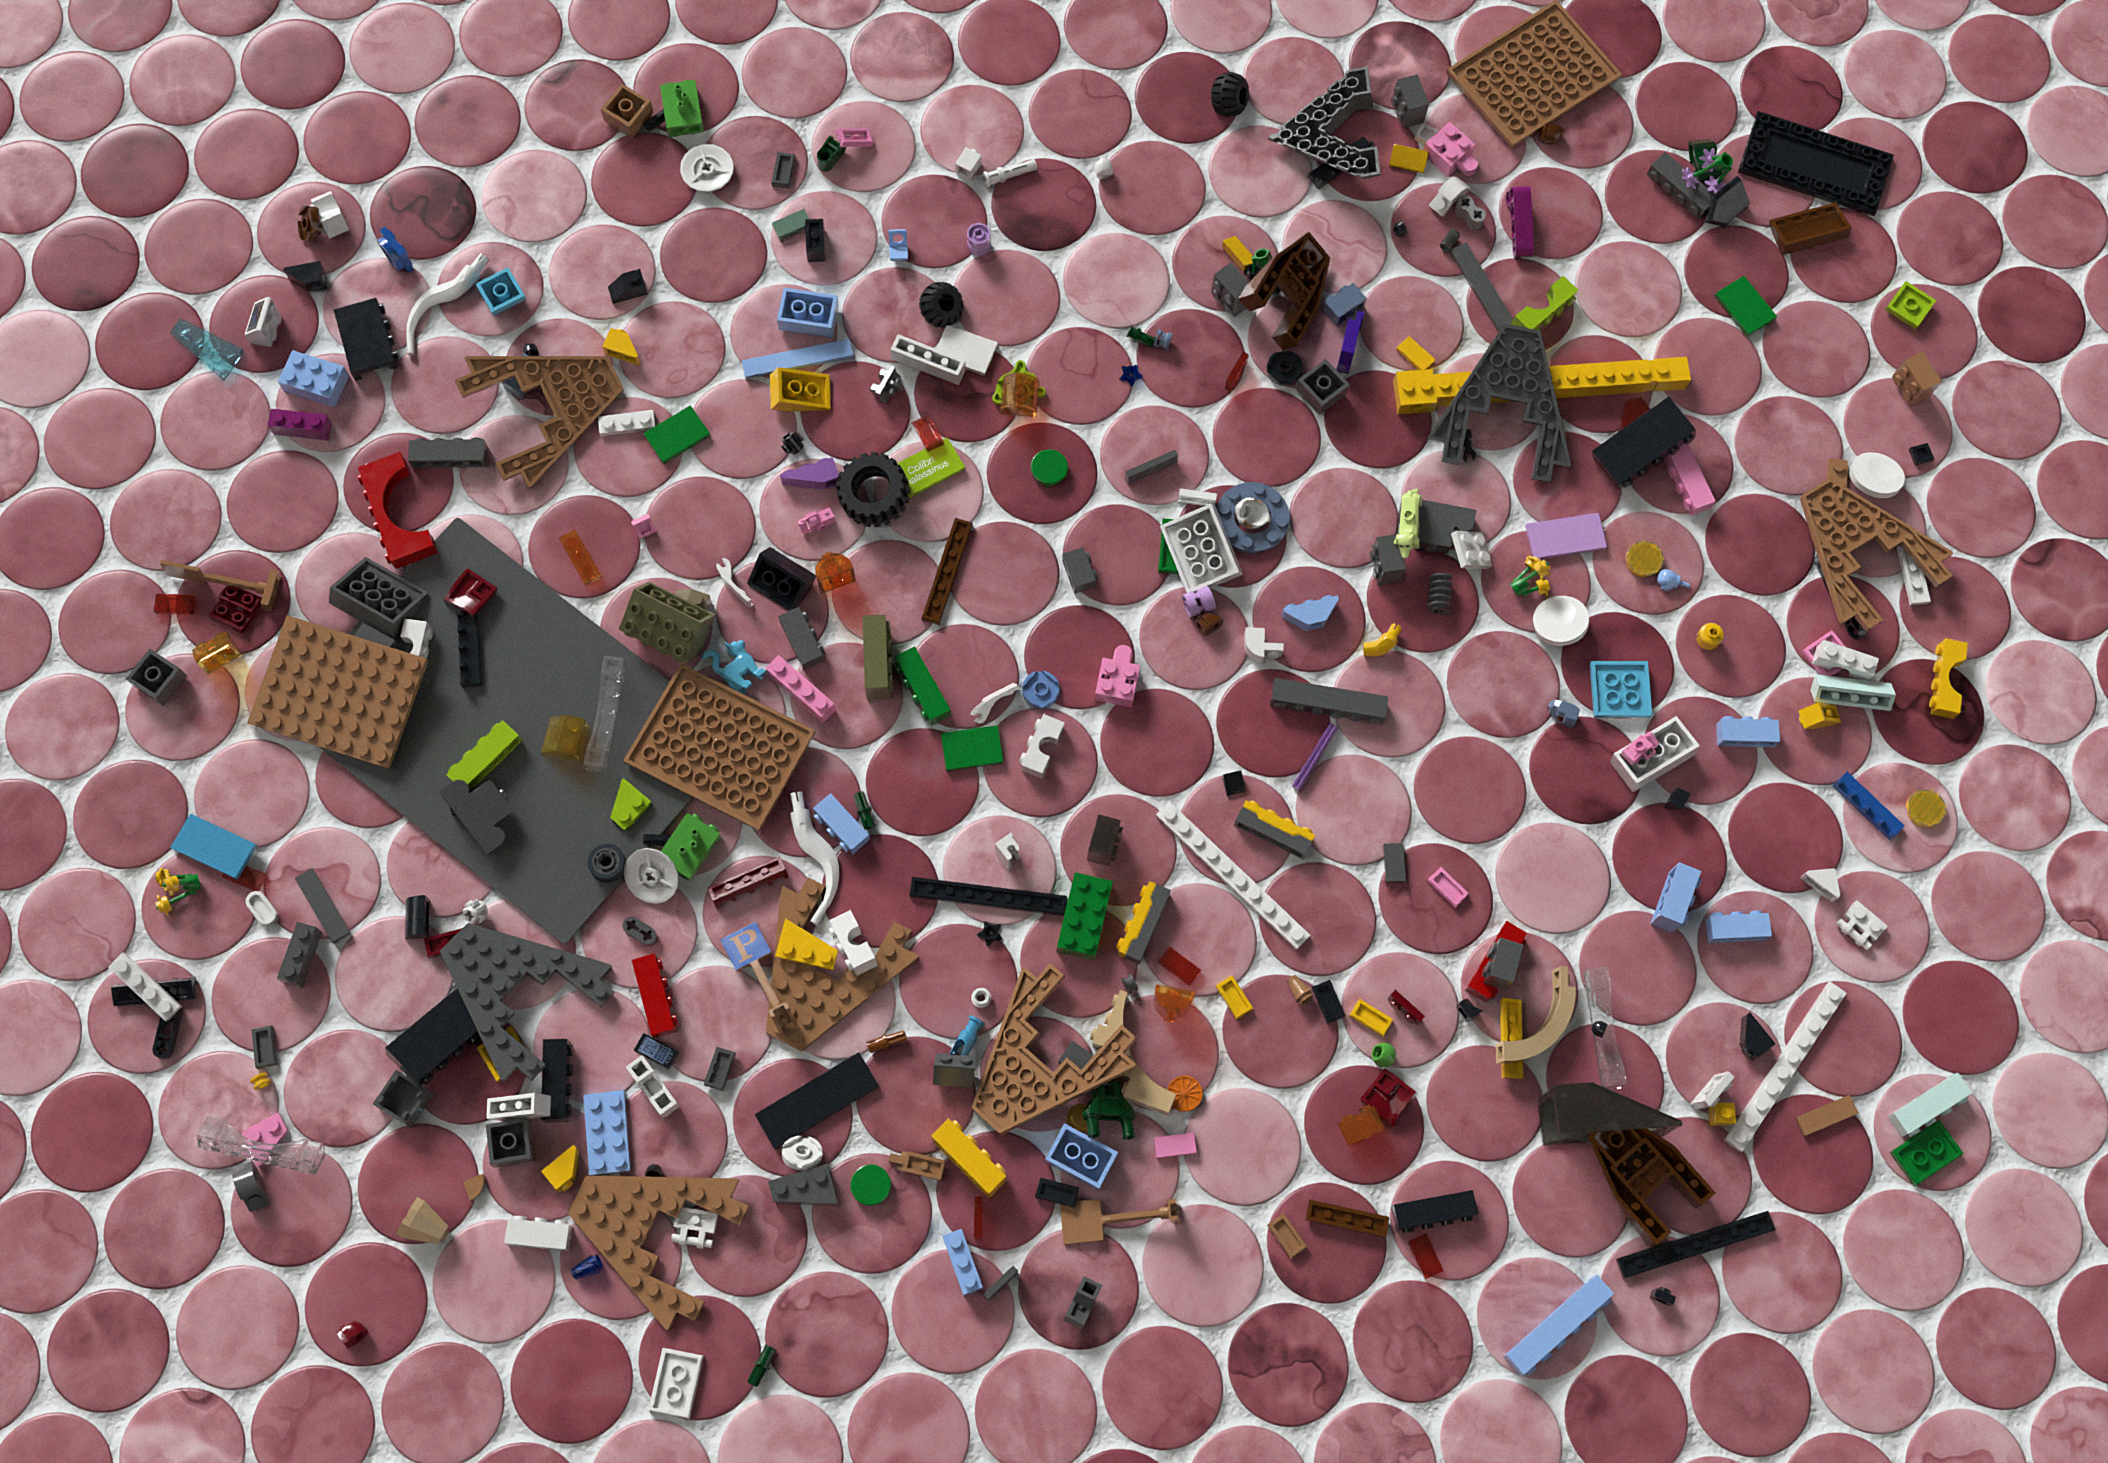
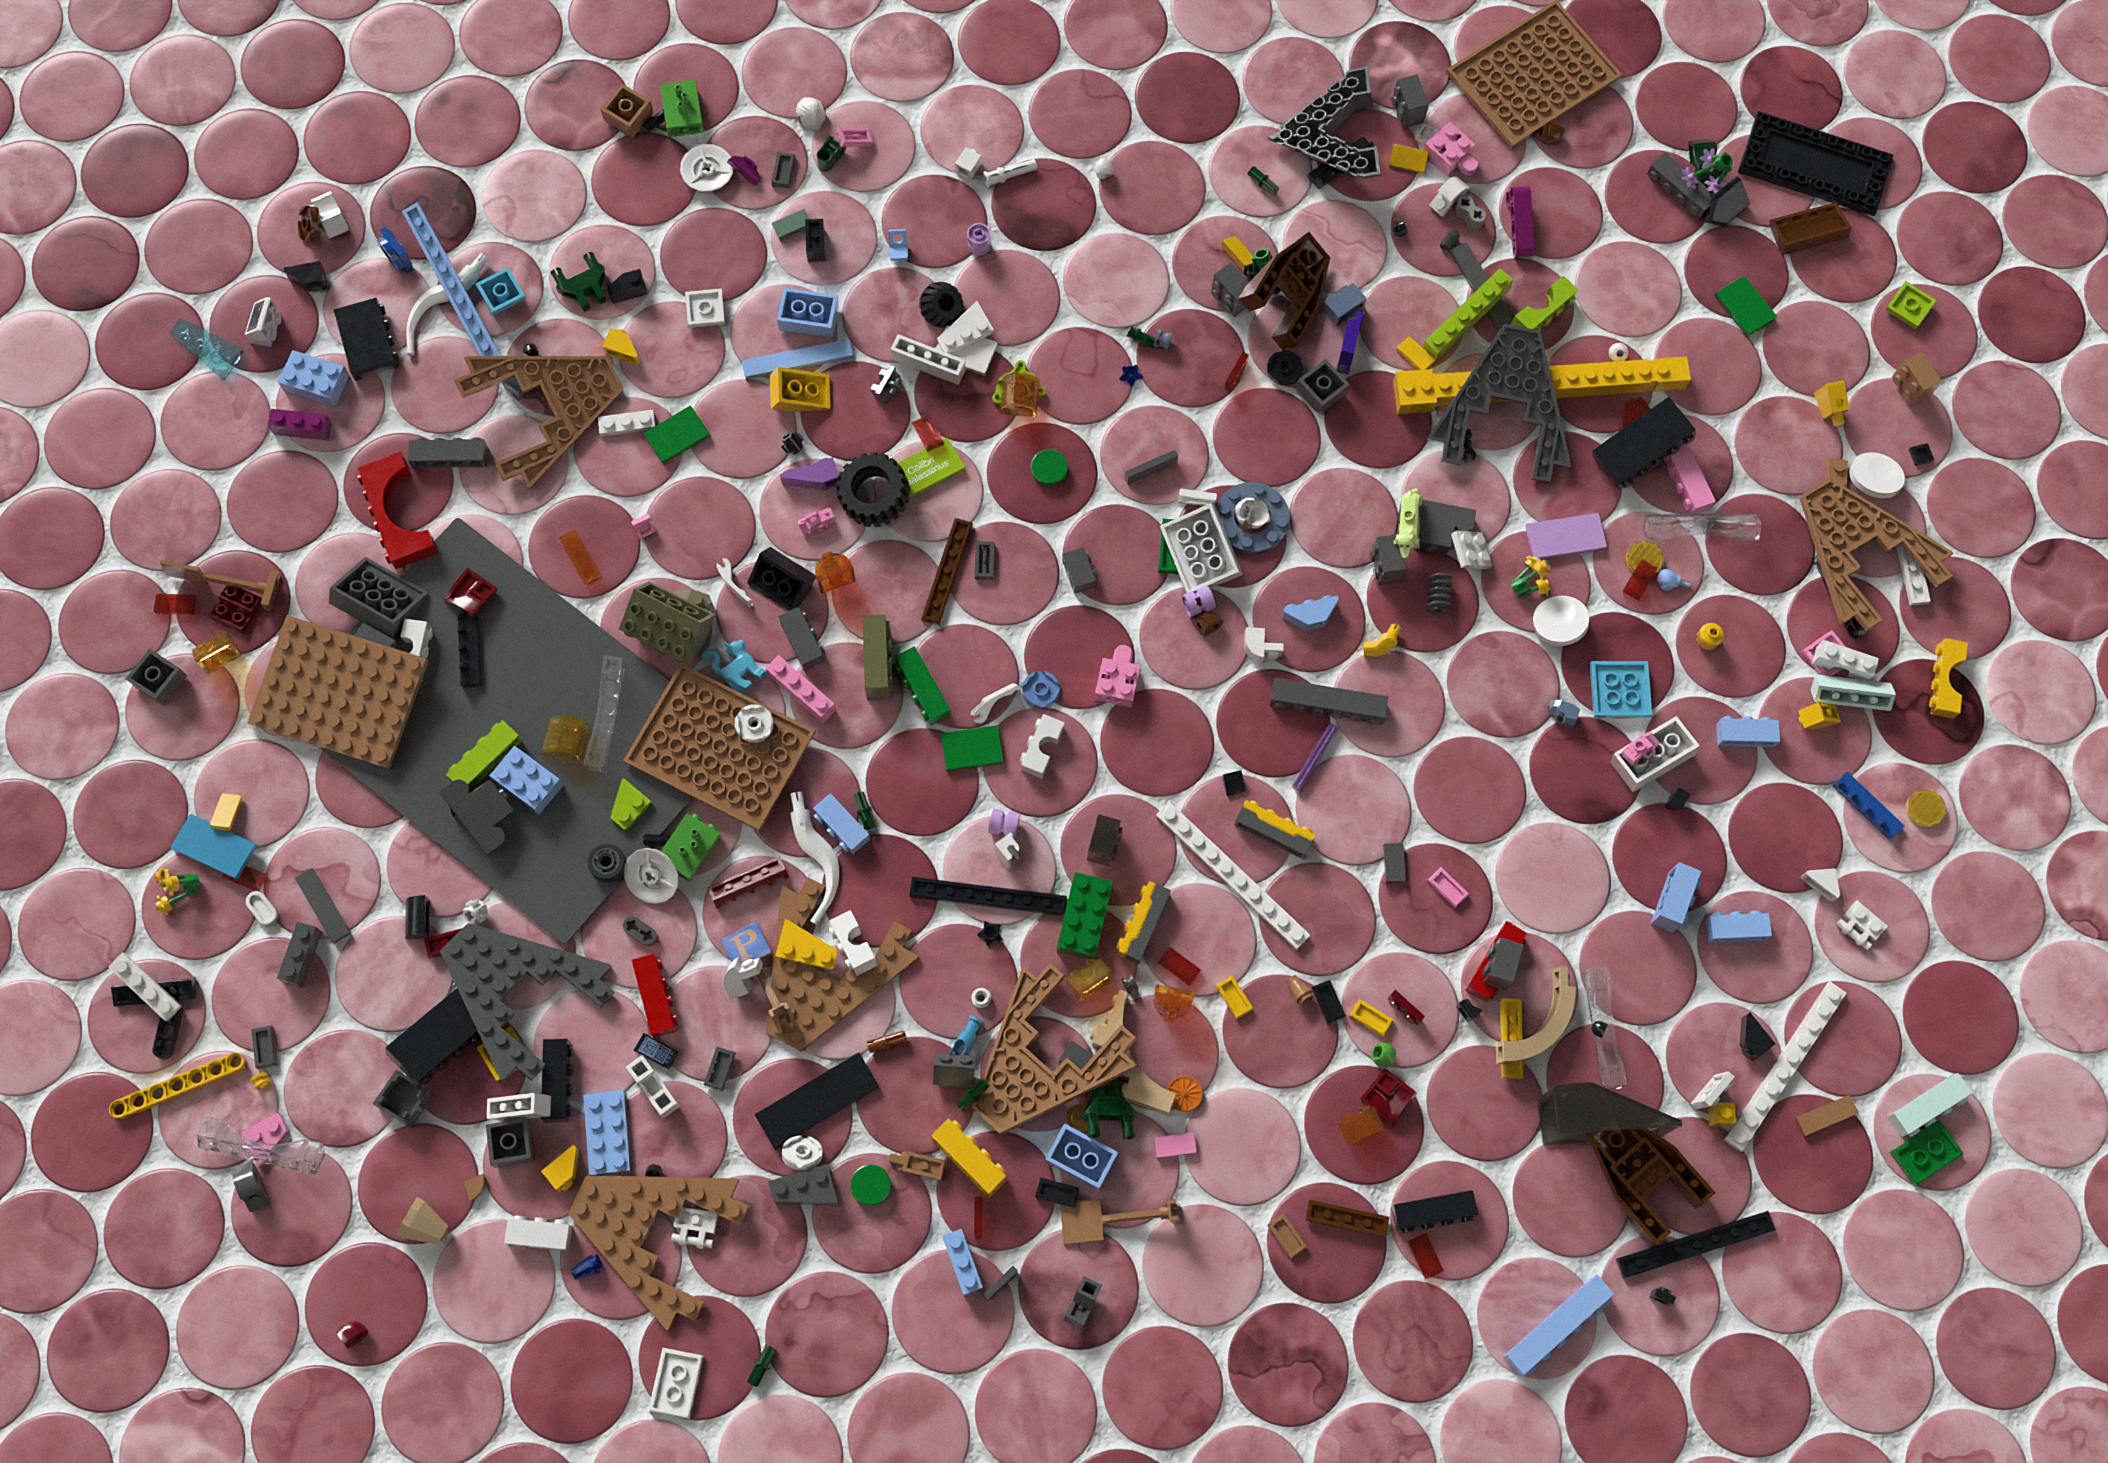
(167, 1086): none -> yellow beam
(226, 812): none -> yellow tile
(450, 281): none -> light blue plate
(526, 780): none -> light blue brick
(583, 284): none -> dark green connector
(705, 308): none -> white plate
(737, 976): none -> white brick
(745, 167): none -> magenta plate
(752, 714): none -> white plate
(811, 113): none -> white hair
(965, 330): none -> white wing
(972, 1094): none -> dark green axle
(984, 575): none -> dark grey tile
(1003, 823): none -> lavender wheel
(1089, 979): none -> clear yellow slope
(1230, 94): black wheel -> none
(1263, 180): none -> dark green axle
(1468, 314): none -> lime brick
(1623, 352): none -> white piece
(1639, 579): none -> clear red tile
(1727, 525): none -> clear arch
(1833, 401): none -> yellow torso

